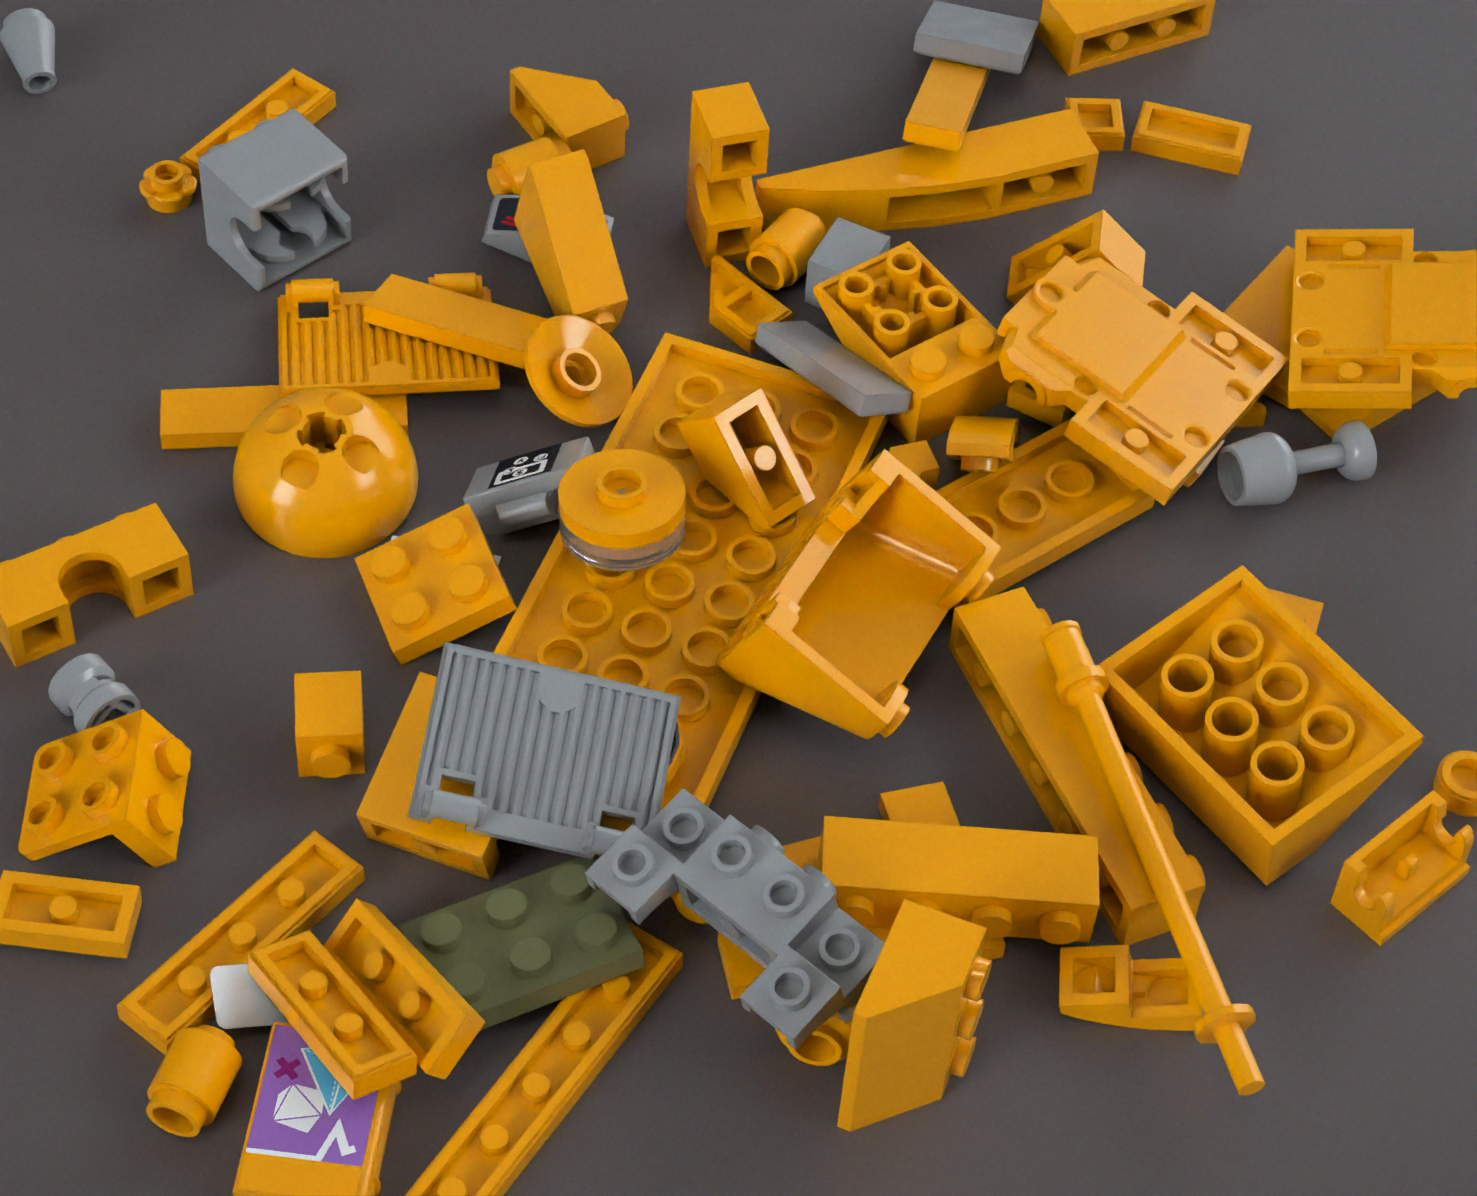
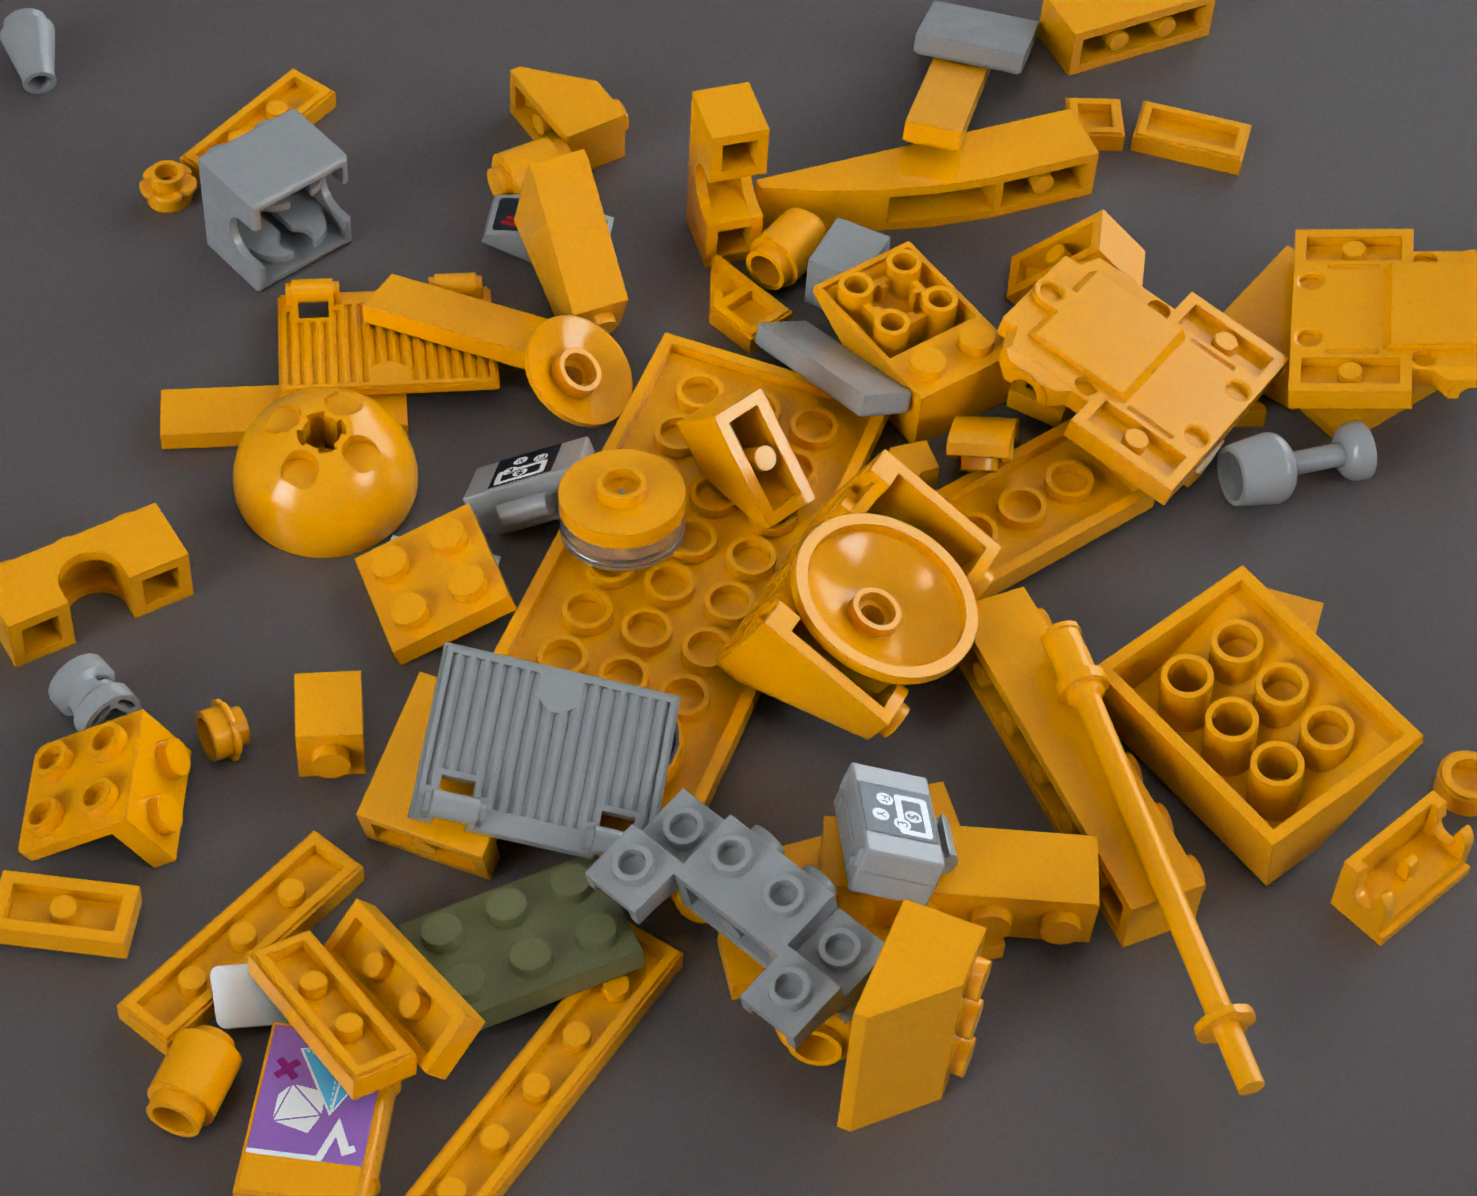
(222, 730): none -> light orange plate
(884, 598): none -> light orange dish
(891, 834): none -> light grey piece
(1114, 990): light orange slope -> none

